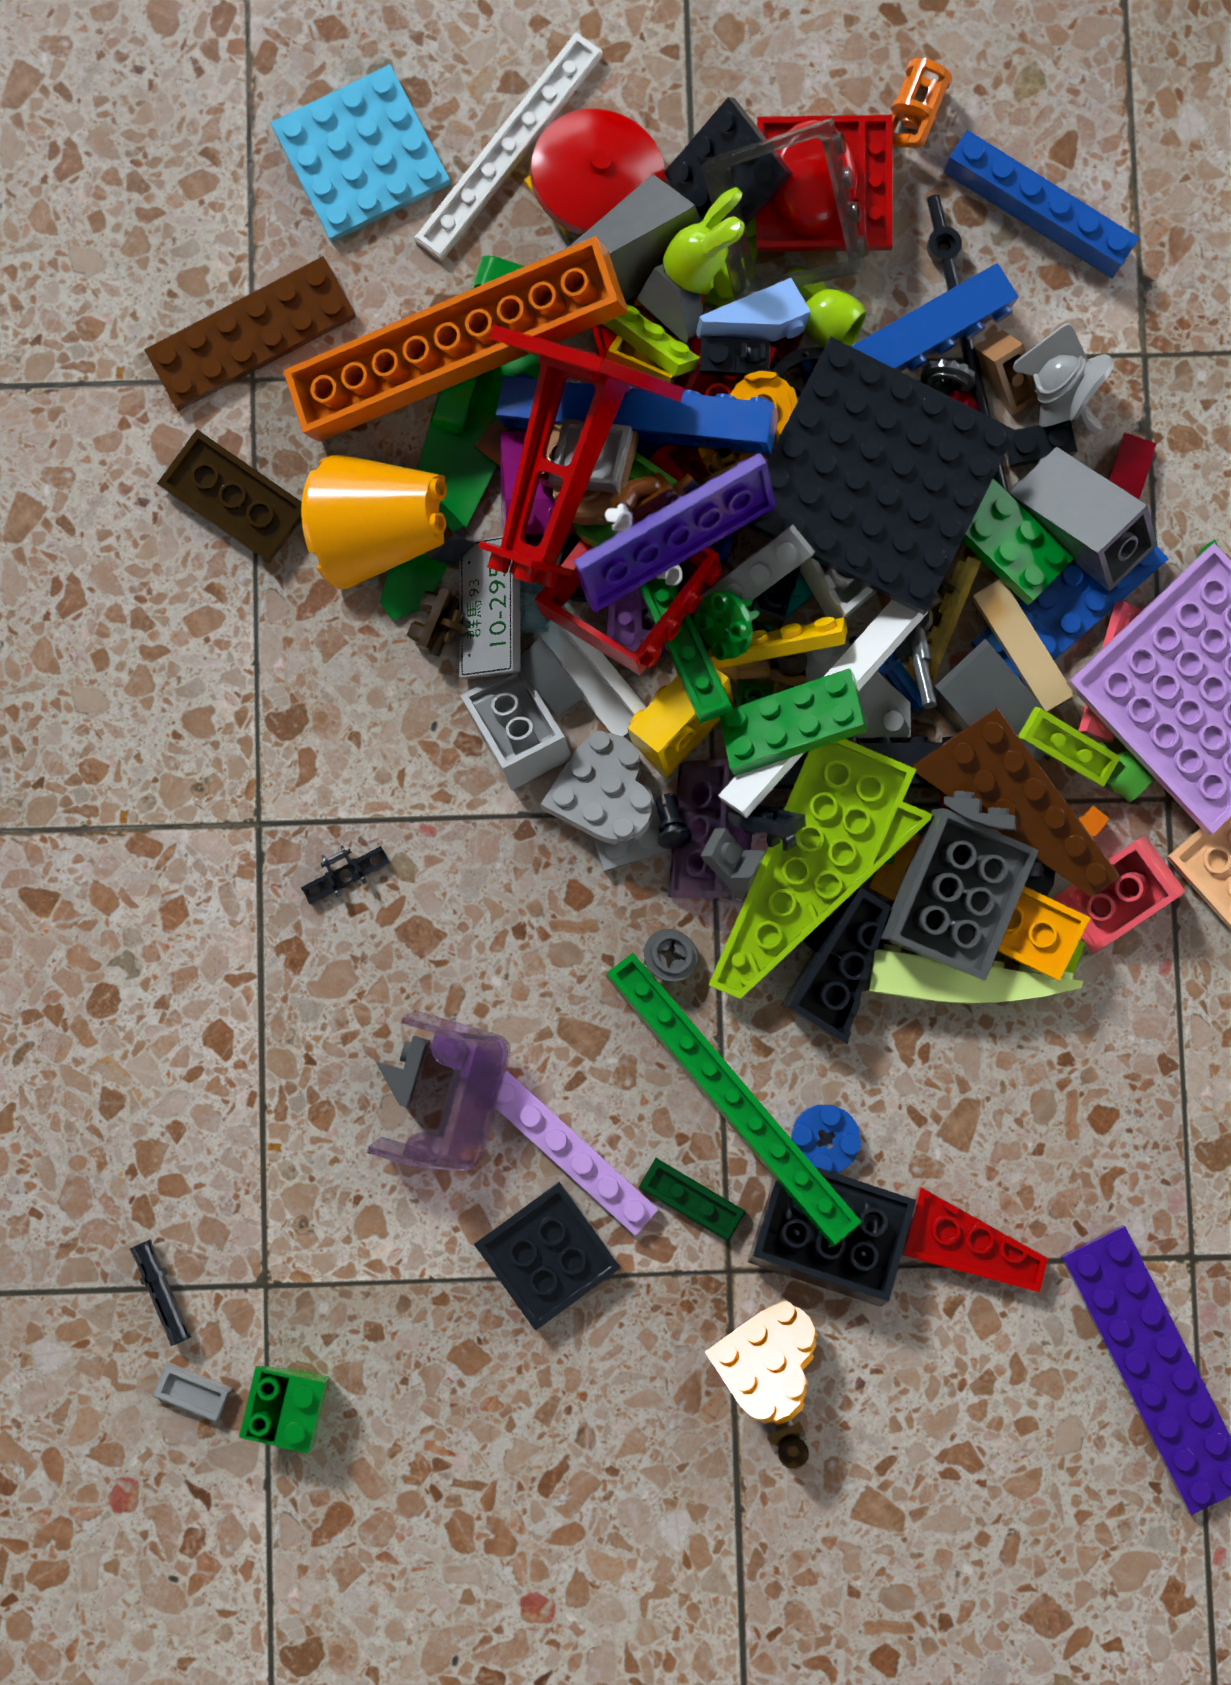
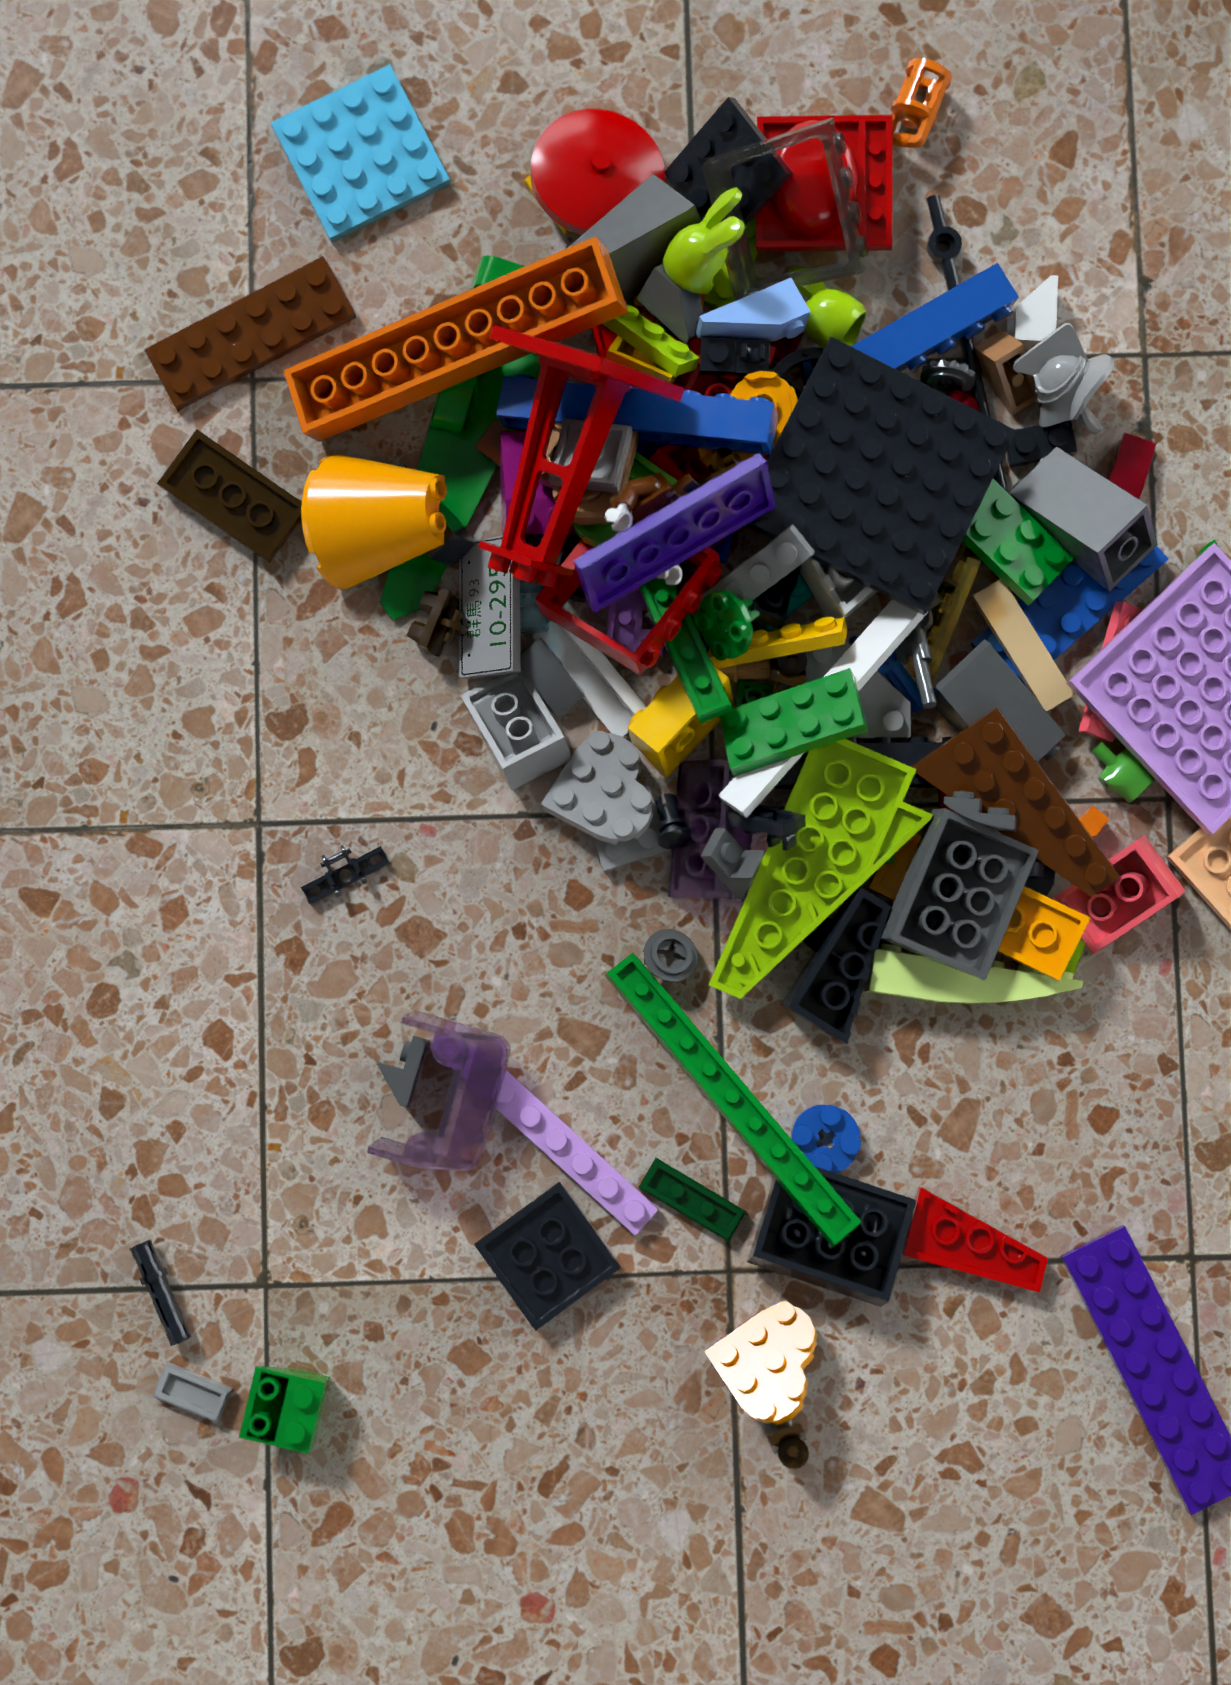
(508, 146): white tile -> none
(1035, 315): none -> white slope
(1040, 204): blue brick -> none
(1069, 746): lime plate -> none

